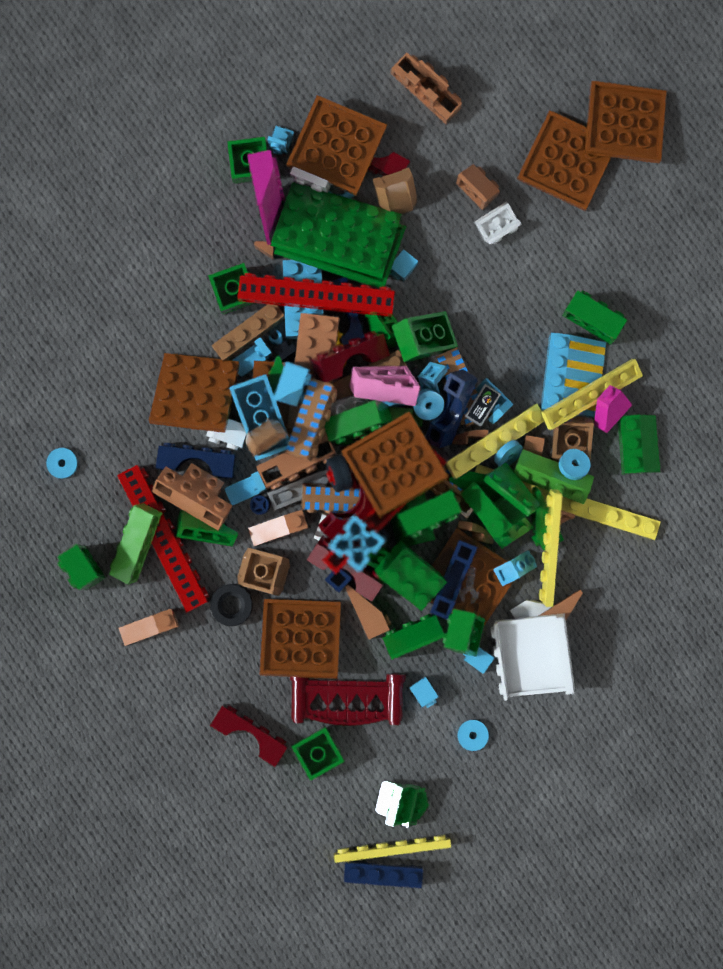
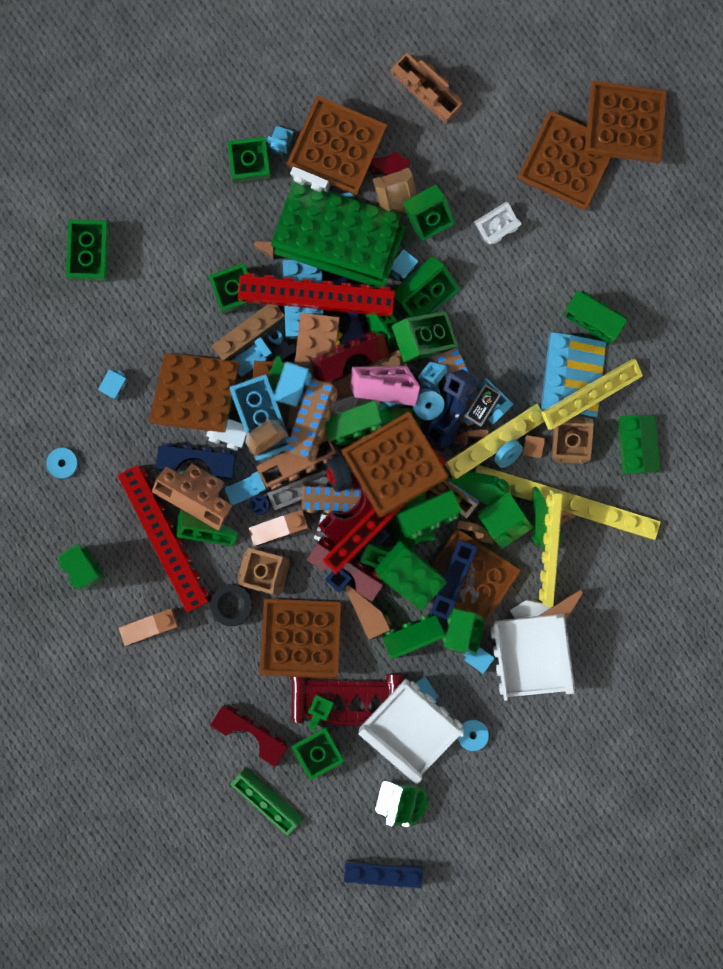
(87, 250): none -> green brick
(113, 384): none -> medium azure brick
(135, 543): bright green brick -> none
(266, 801): none -> green slope
(267, 190): dark pink slope -> none
(320, 710): none -> green plate
(355, 531): medium azure brick -> none
(384, 849): light yellow plate -> none
(411, 730): none -> white panel
(425, 289): none -> green slope
(428, 213): none -> green brick
(478, 186): nougat slope -> none
(486, 509): green slope -> none
(512, 489): green wing -> none
(515, 568): medium azure bracket -> none
(547, 475): bright green brick -> none
(569, 470): medium azure piece -> none
(610, 408): dark pink slope -> none

